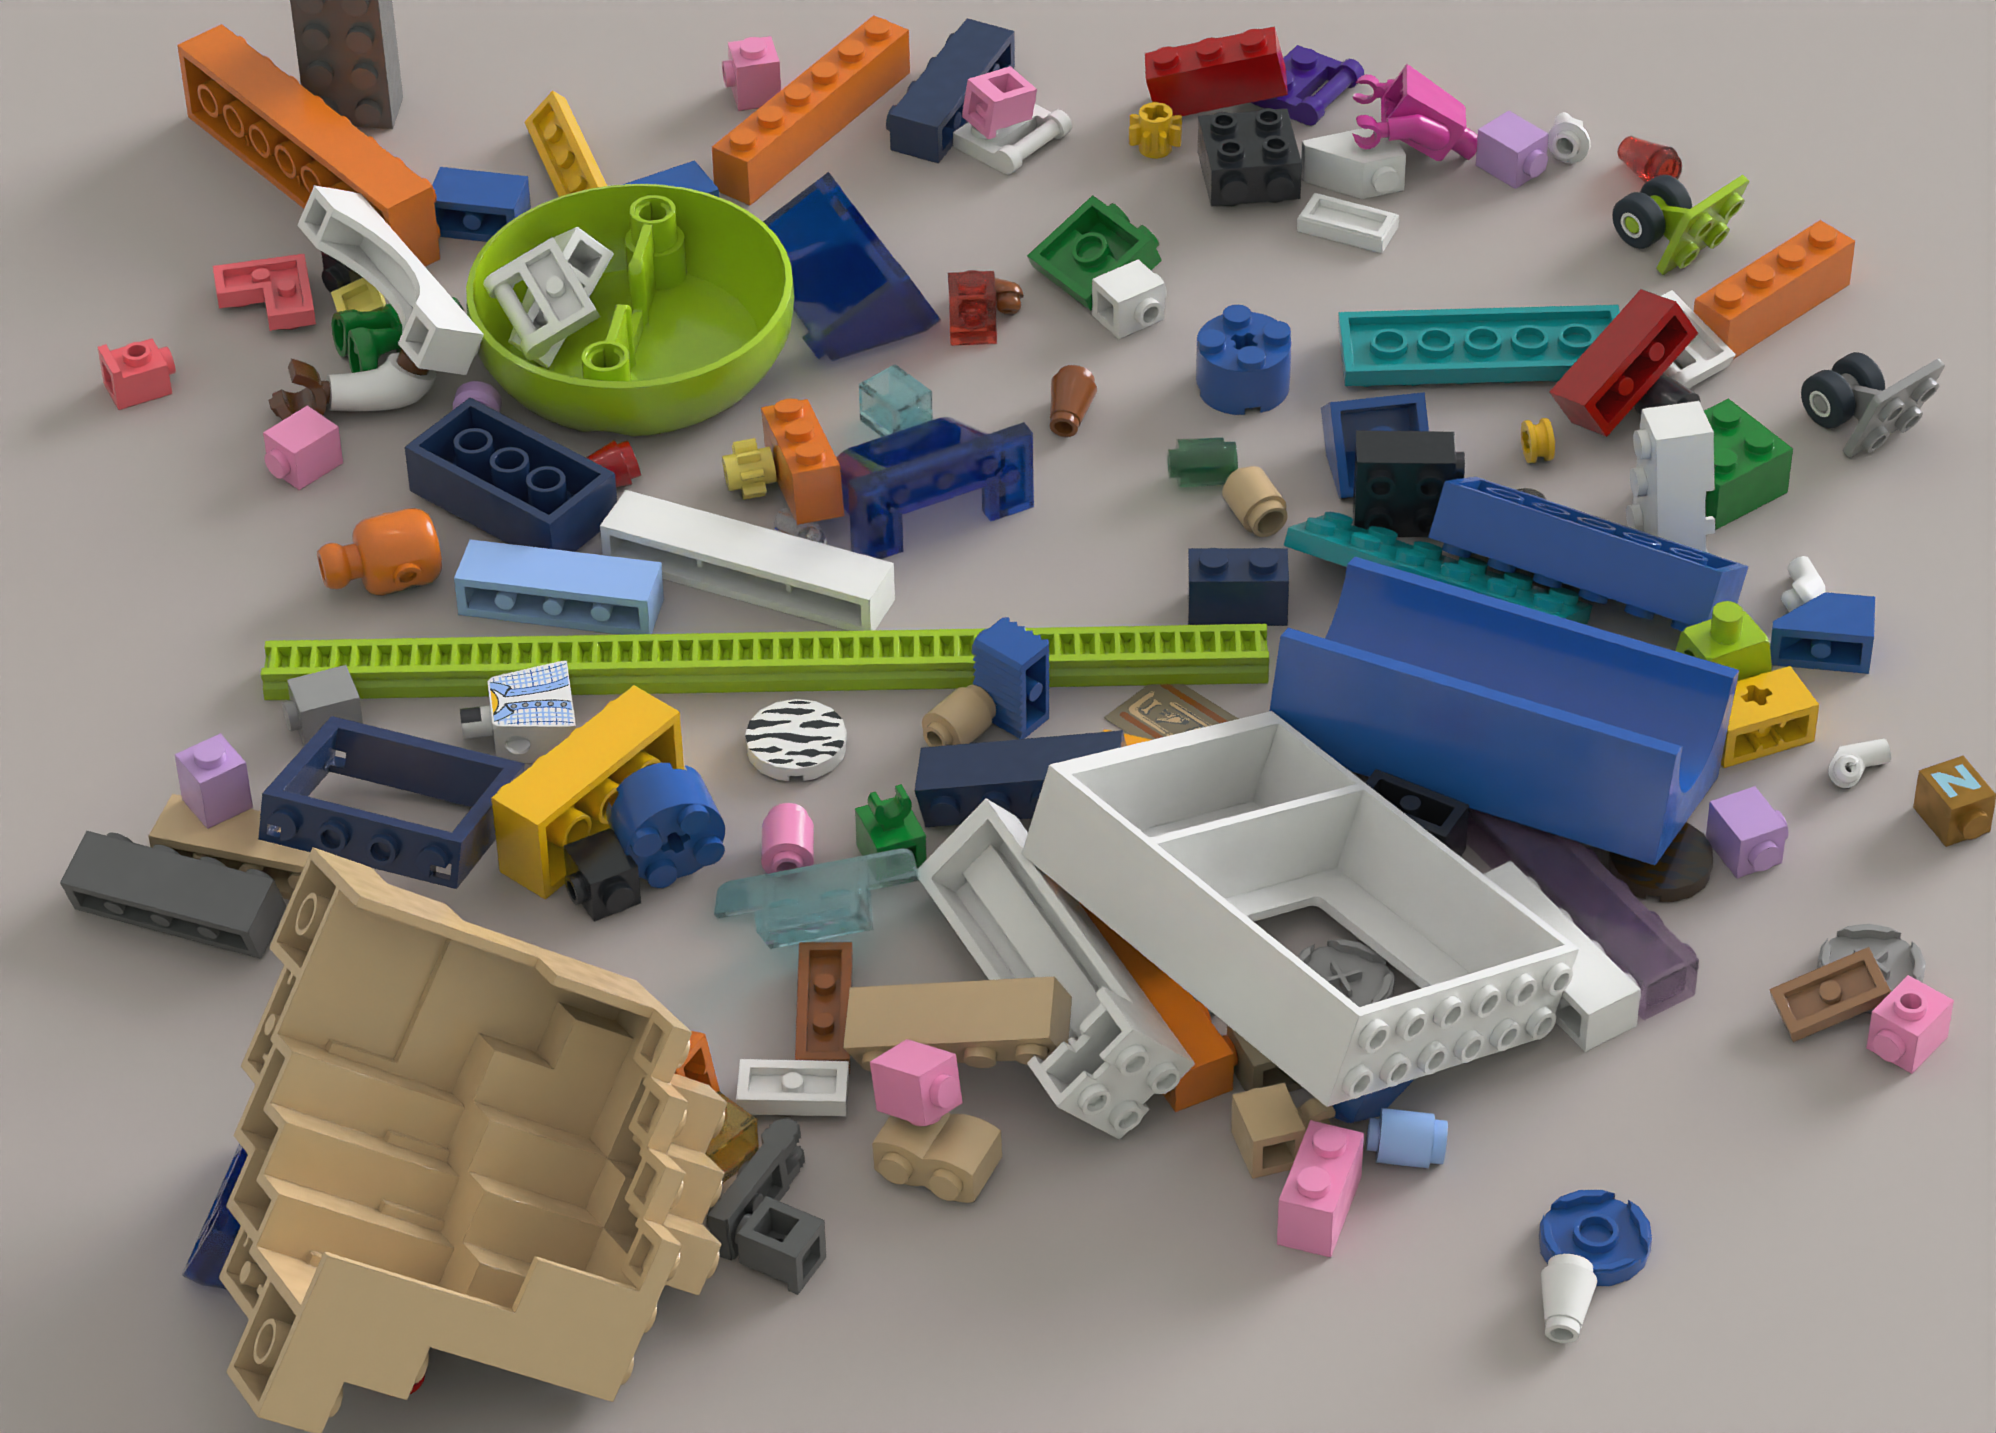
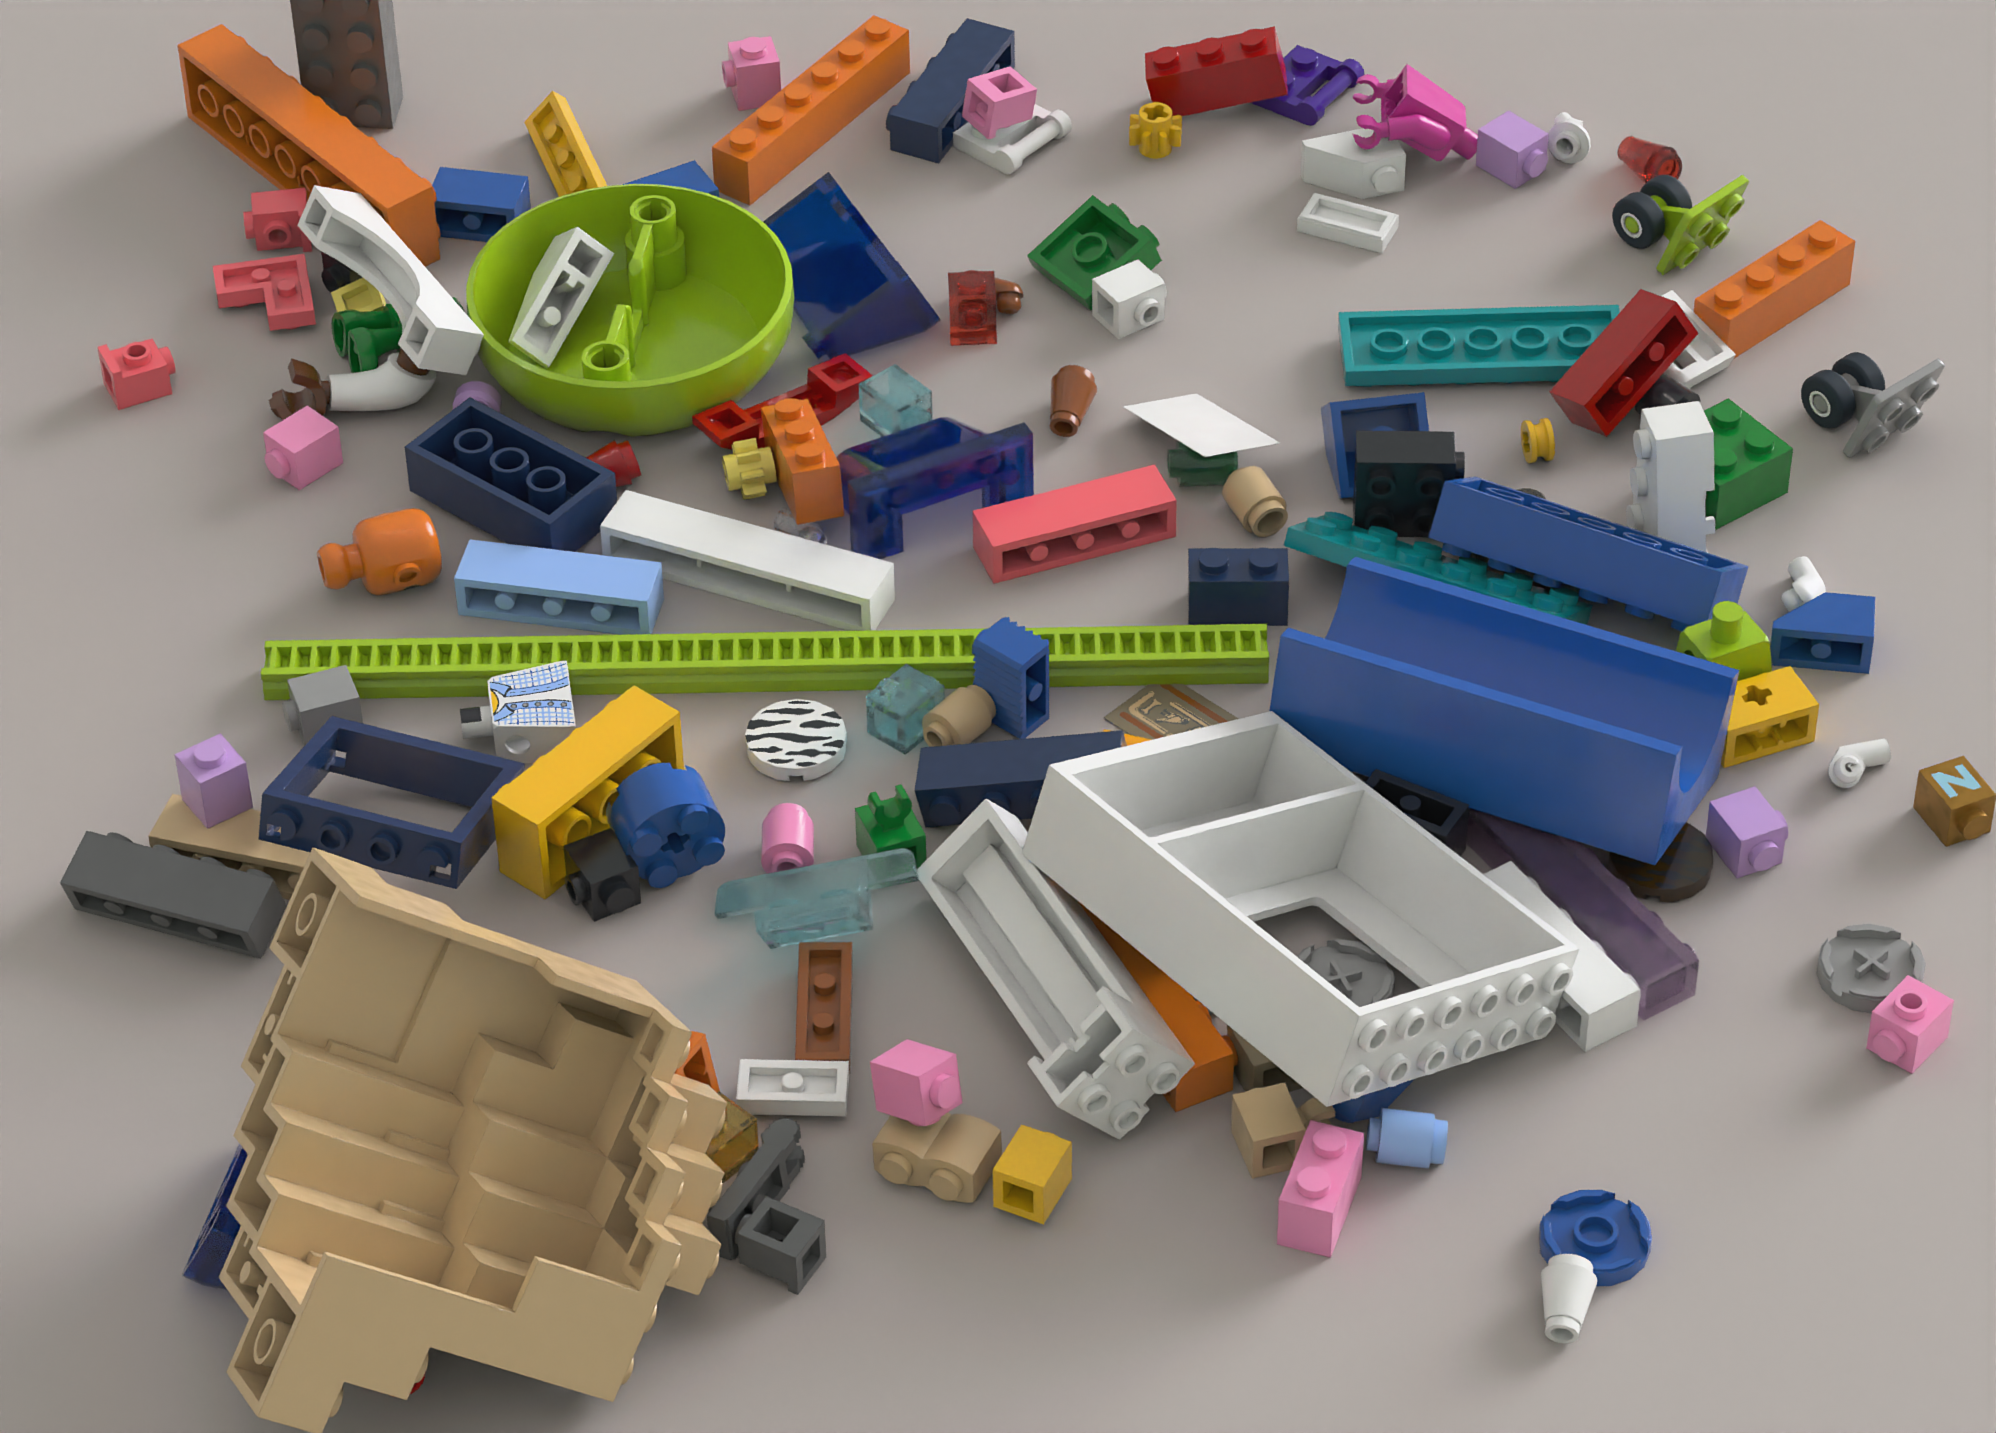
(276, 219): none -> coral brick
(555, 291): white plate -> none
(829, 389): none -> red slope
(899, 705): none -> clear light blue brick
(969, 1018): tan brick -> none
(1032, 1174): none -> yellow brick
(1074, 523): none -> coral brick
(1201, 425): none -> white sticker
(1243, 361): blue brick -> none
(1249, 157): black brick -> none
(1830, 994): medium nougat plate -> none

